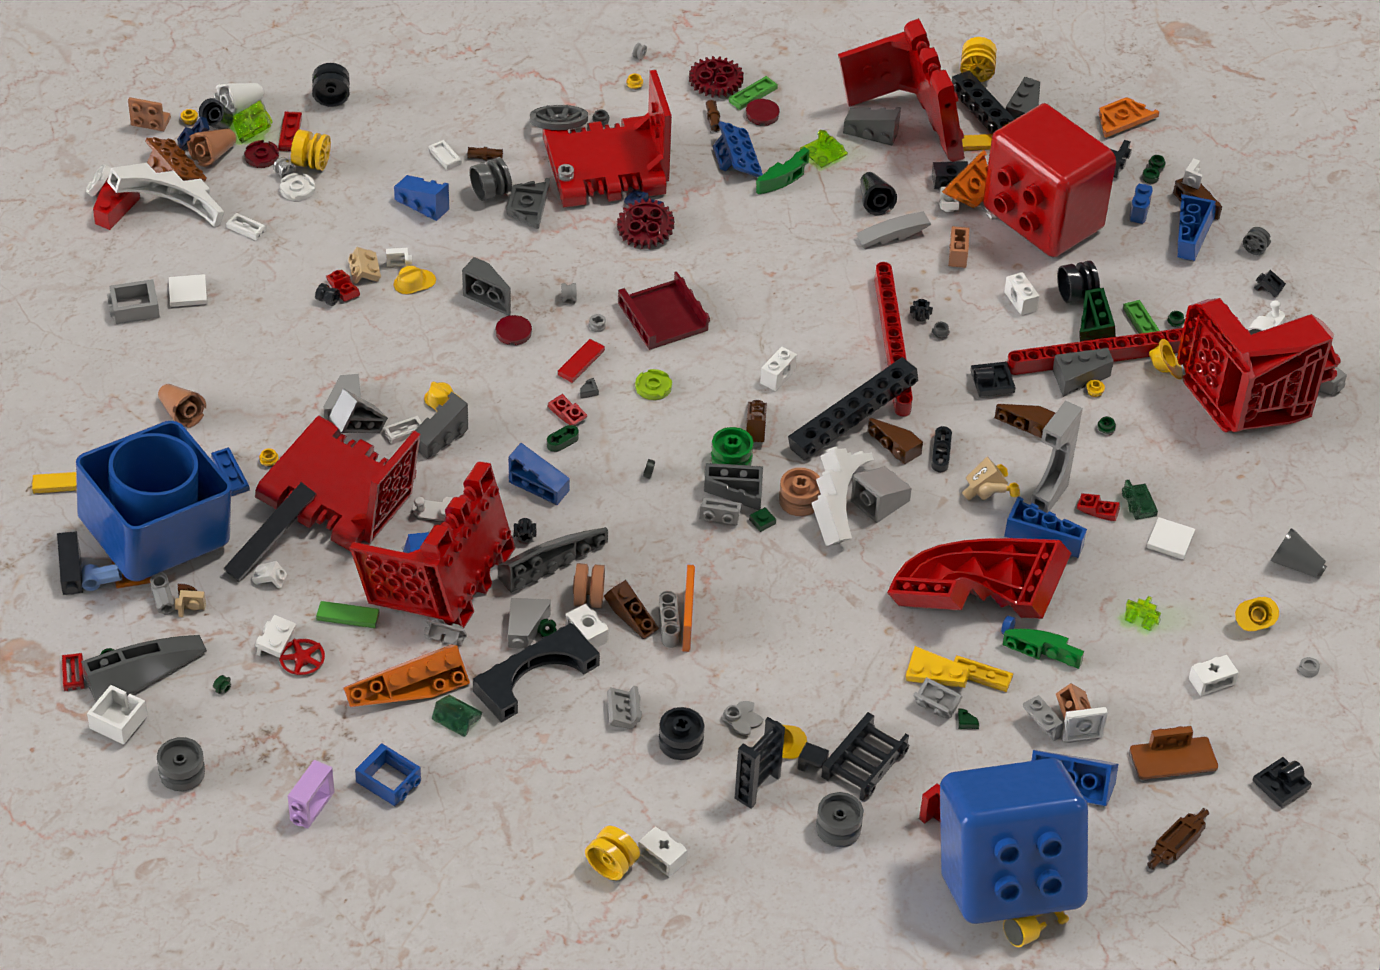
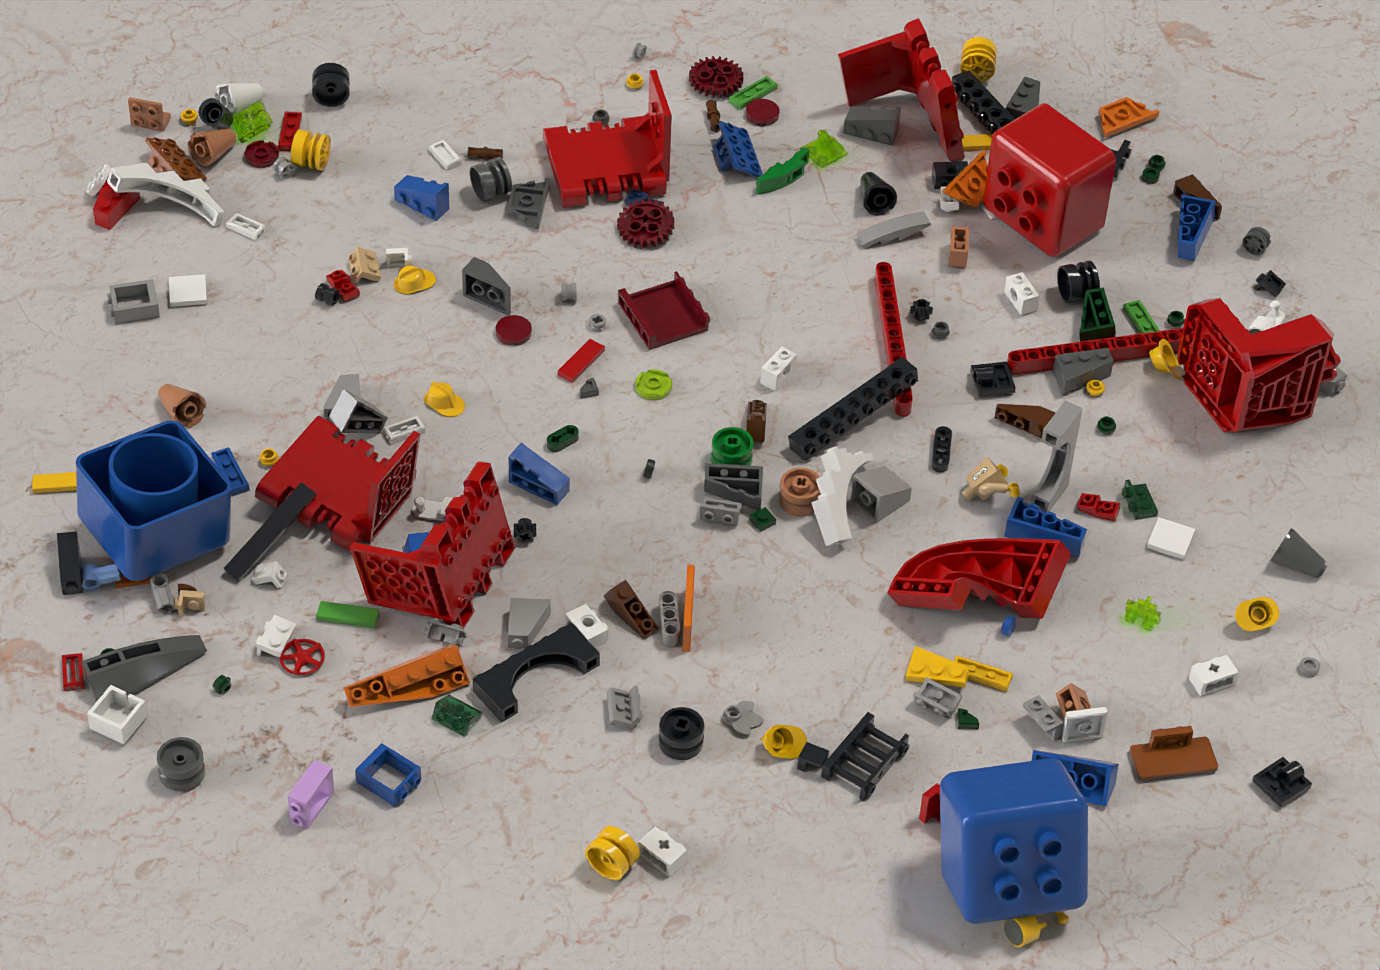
(200, 126): dark blue slope -> none
(297, 187): white tile -> none
(444, 426): dark grey wedge -> none
(545, 622): dark green plate -> none
(548, 557): dark grey wedge -> none
(558, 121): dark grey wheel -> none
(565, 172): light grey bush -> none
(566, 411): red slope -> none
(589, 585): nougat wheel -> none
(759, 762): black fence -> none
(839, 819): dark grey wheel -> none
(899, 441): reddish brown slope -> none
(1039, 642): green slope -> none
(1140, 203): blue brick -> none
(1178, 838): reddish brown piece -> none
(1192, 174): white bracket -> none

